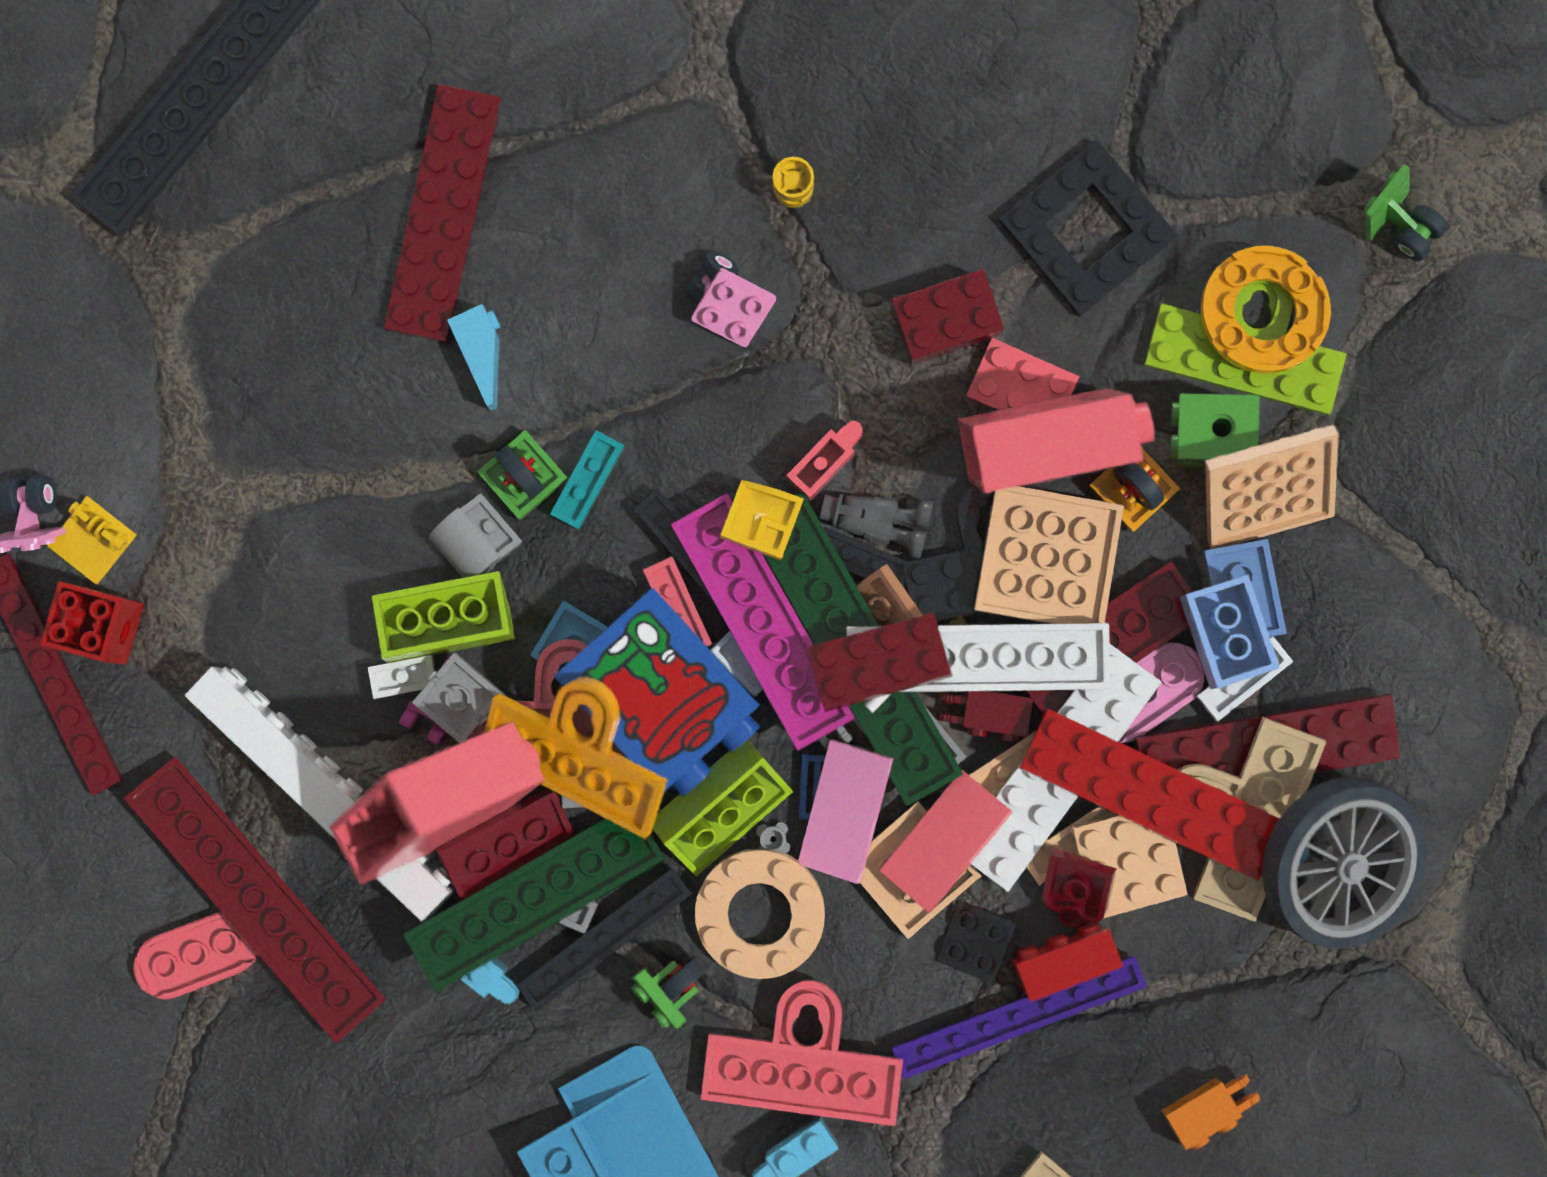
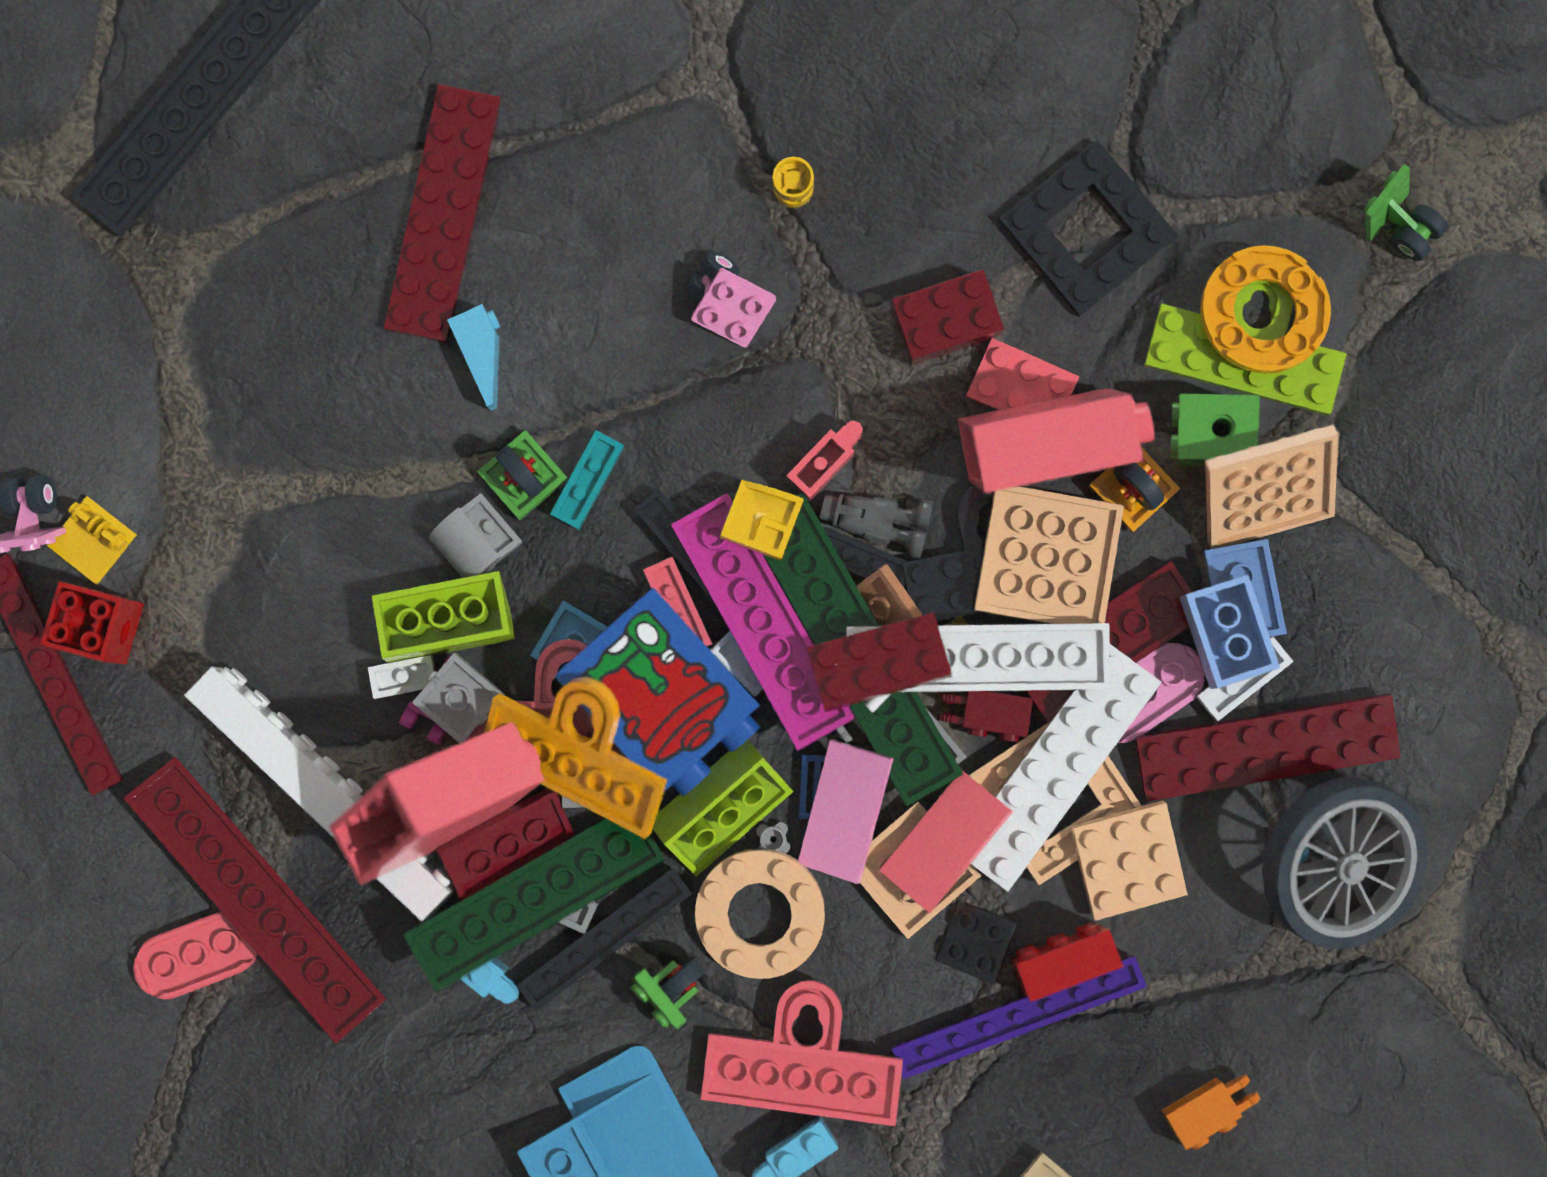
(1077, 888): dark red plate -> none
(1150, 793): red plate -> none
(1271, 780): tan plate -> none

